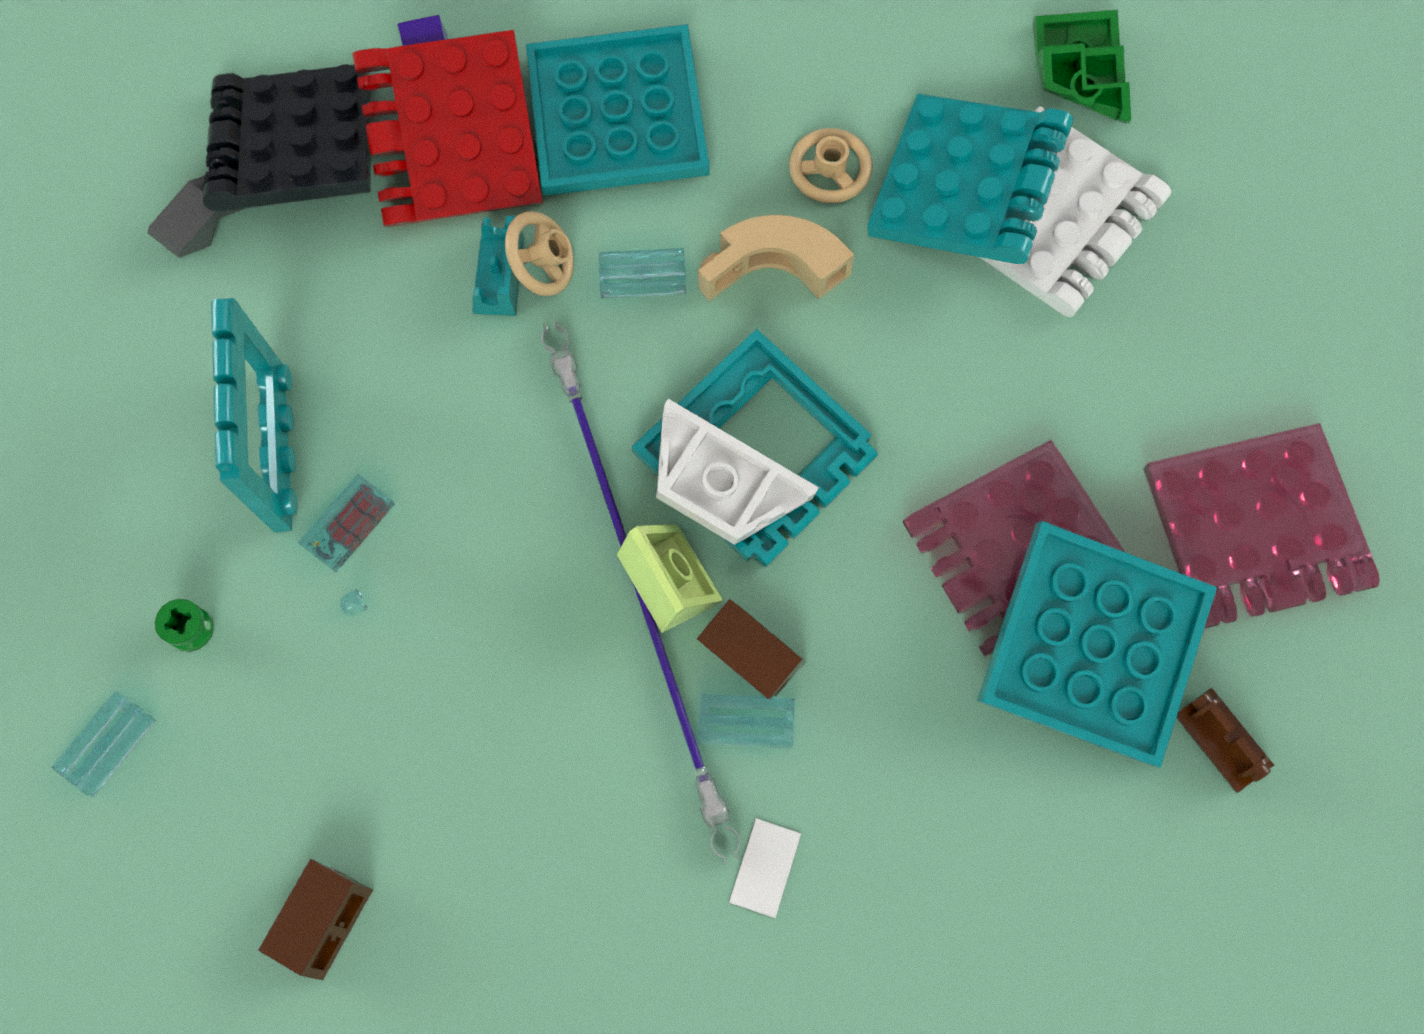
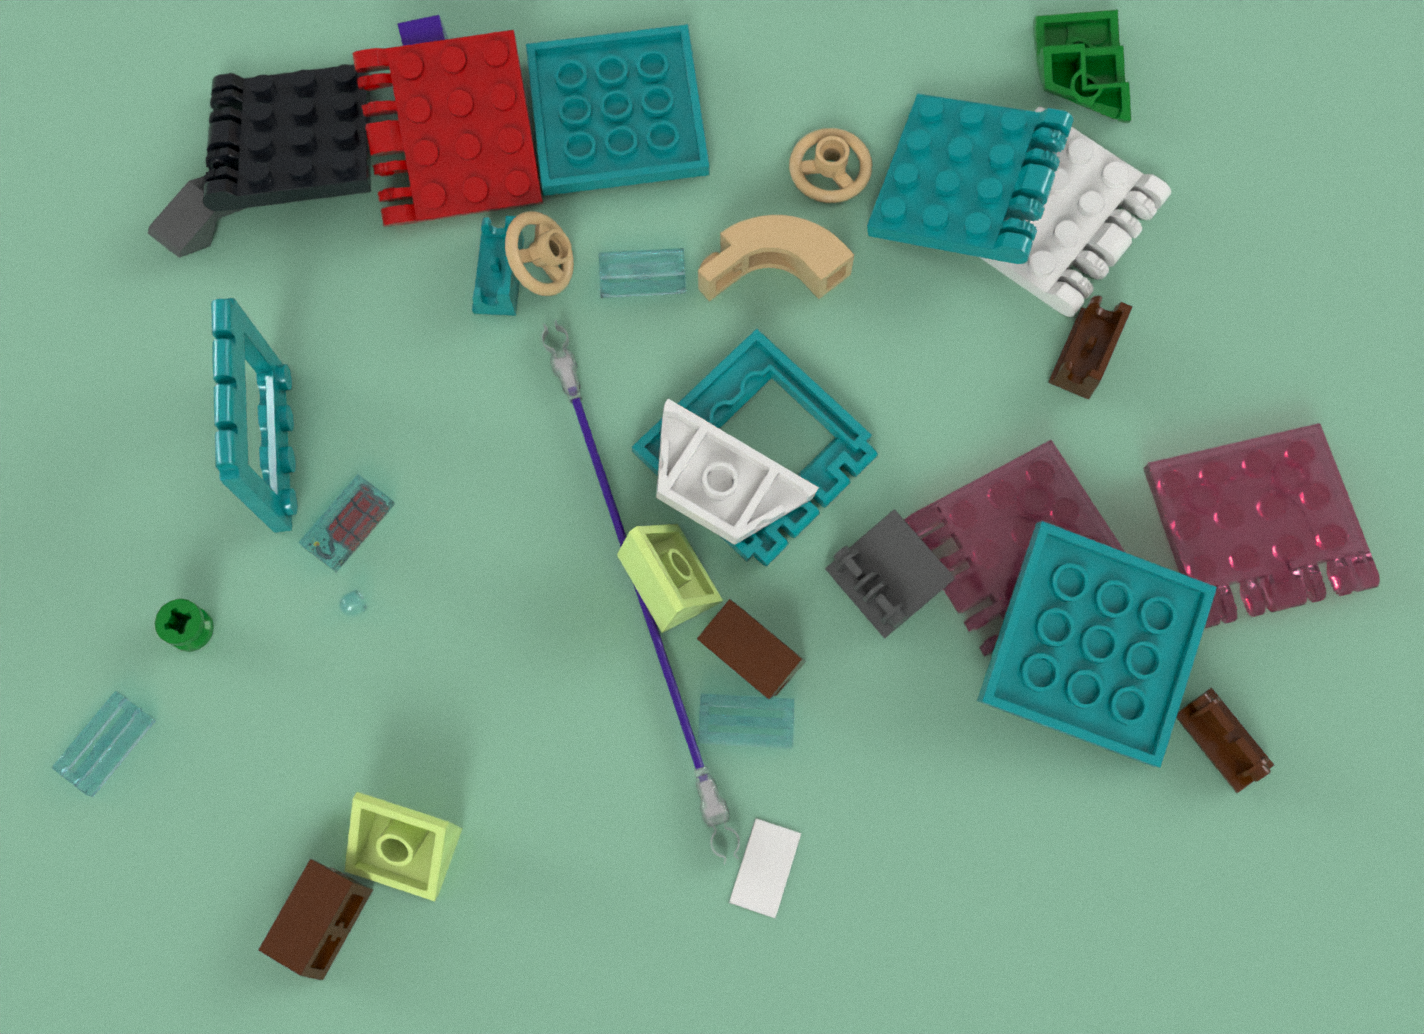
(399, 846): none -> yellowish green slope
(889, 573): none -> dark grey hinge
(1089, 347): none -> reddish brown hinge

